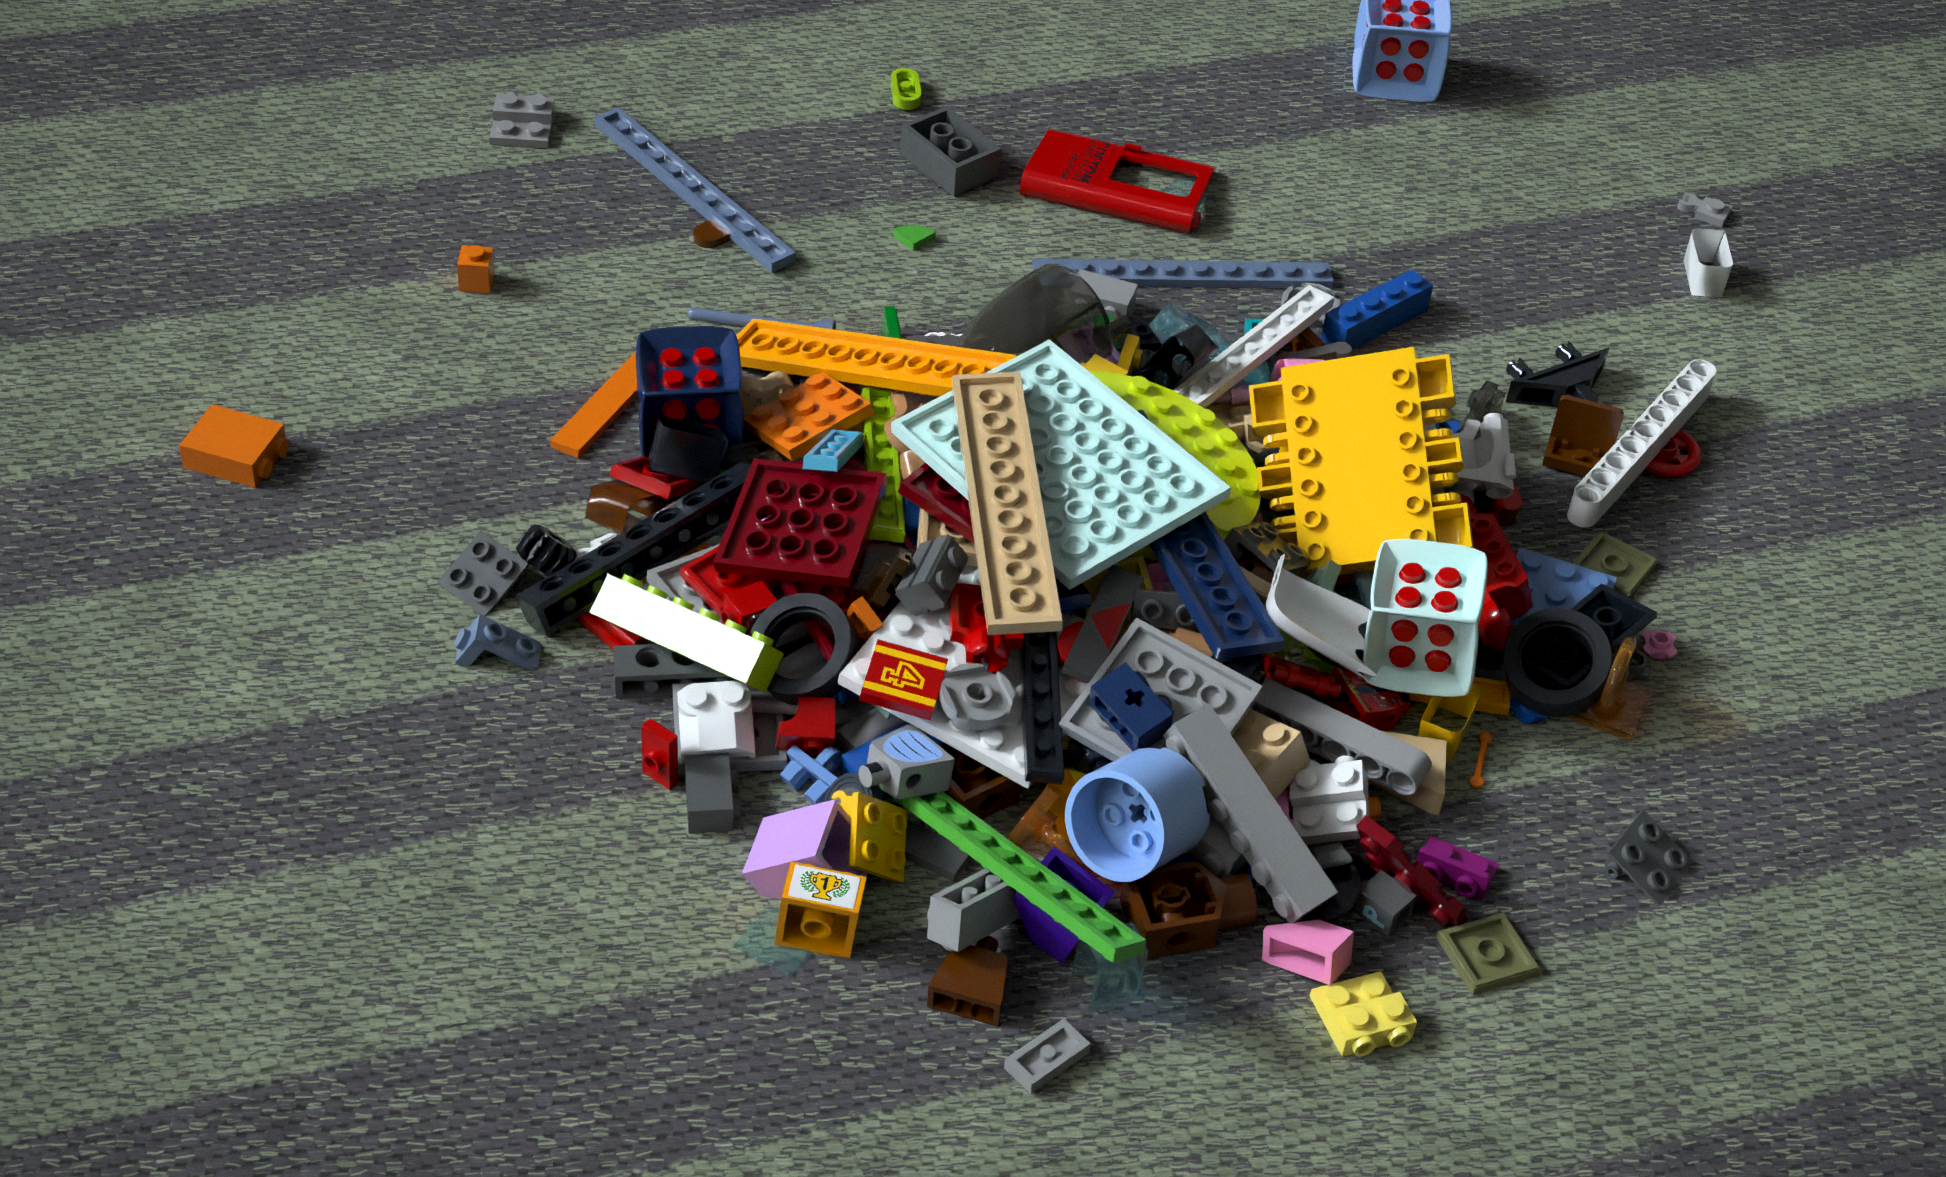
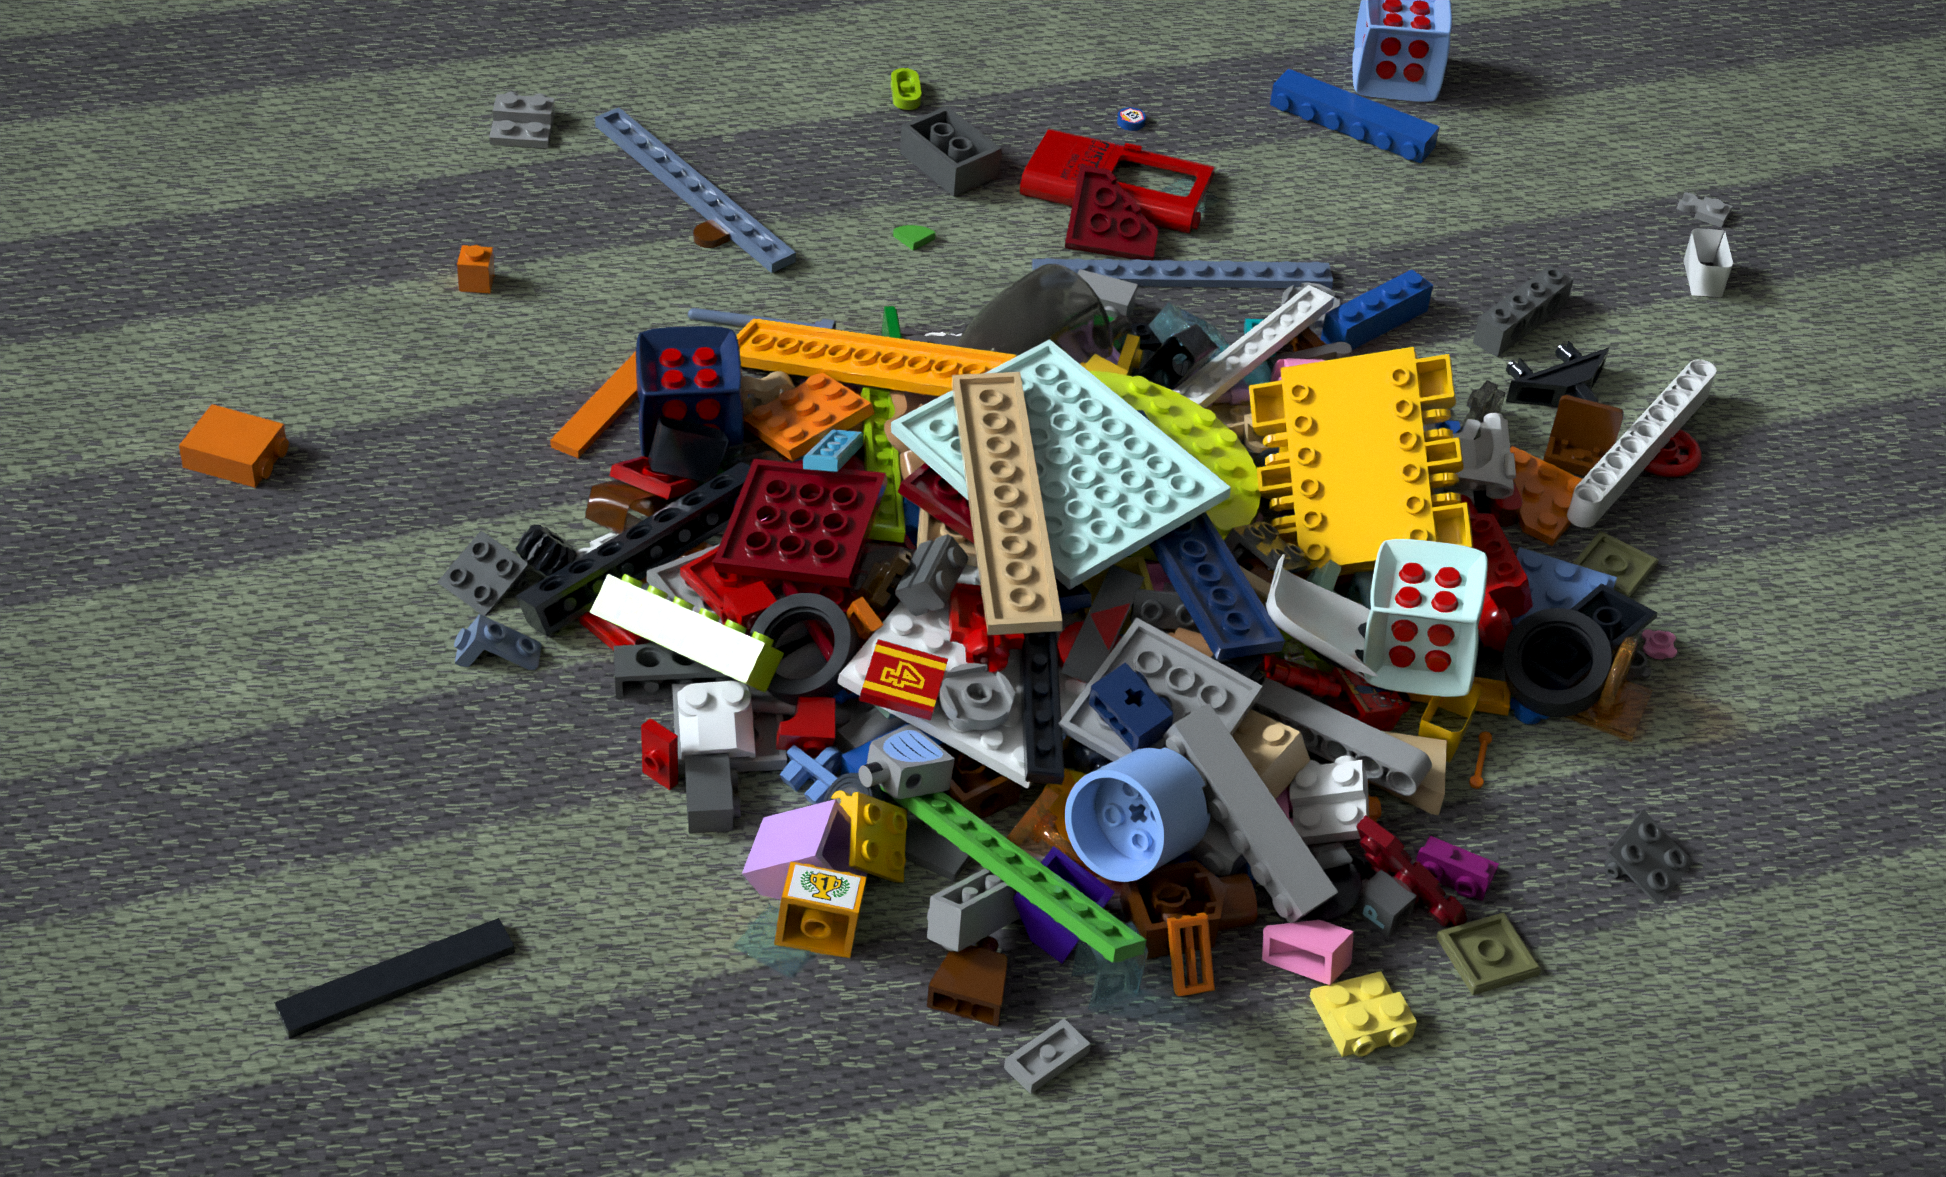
(393, 978): none -> black tile
(1108, 219): none -> dark red plate
(1131, 119): none -> tile
(1186, 923): none -> orange tile
(1354, 116): none -> blue brick
(1523, 311): none -> dark grey brick
(1545, 496): none -> orange plate

